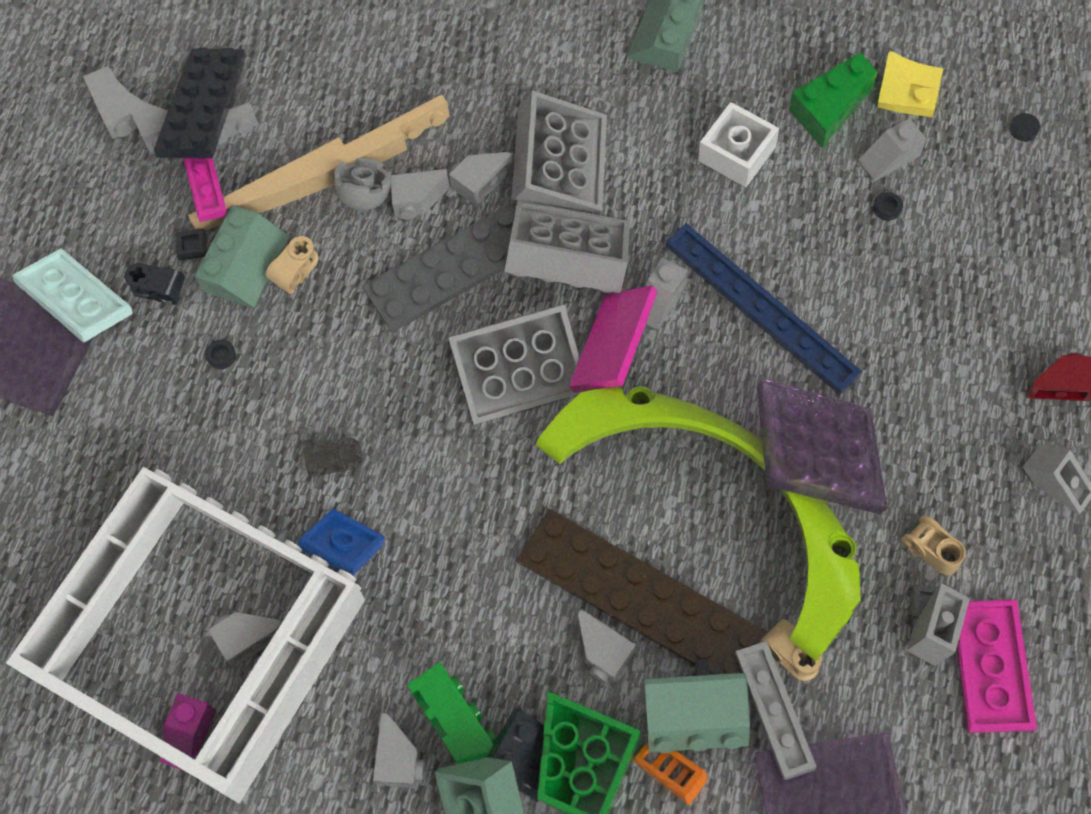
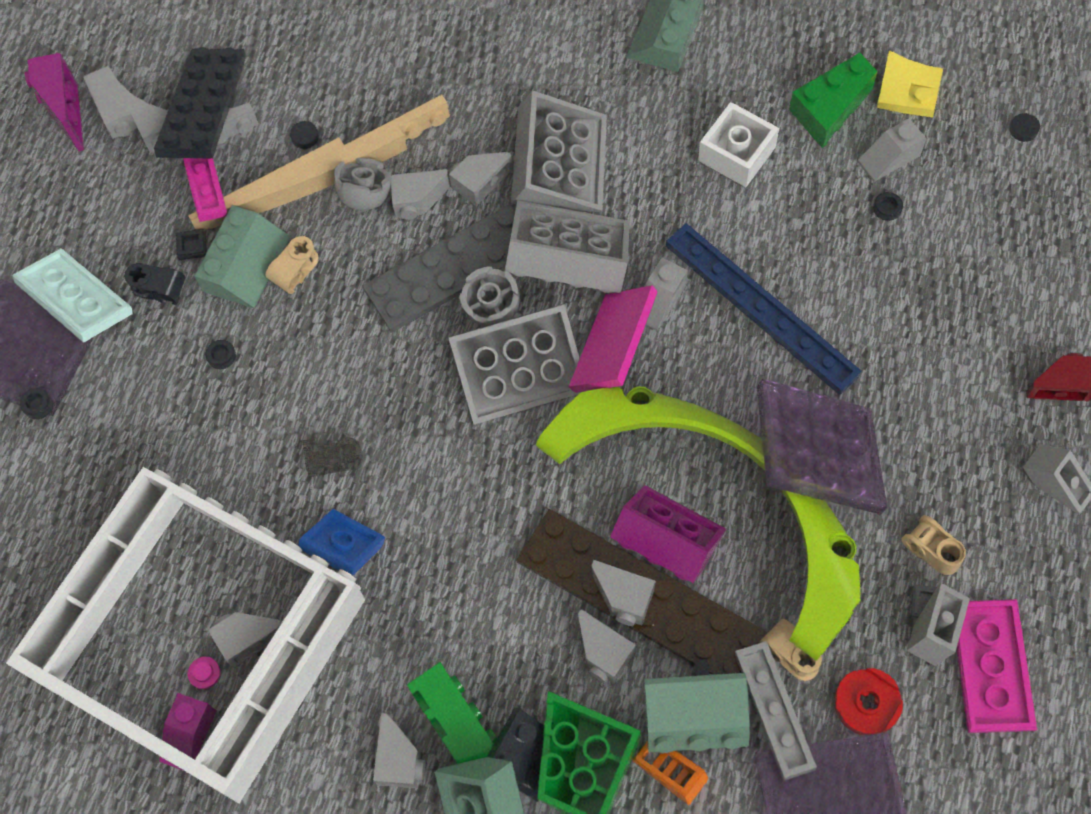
(36, 403): none -> black tile
(58, 92): none -> magenta slope
(204, 673): none -> dark pink plate
(304, 134): none -> black tile
(490, 296): none -> light grey cylinder
(623, 592): none -> light grey slope
(667, 533): none -> magenta slope
(887, 698): none -> red plate

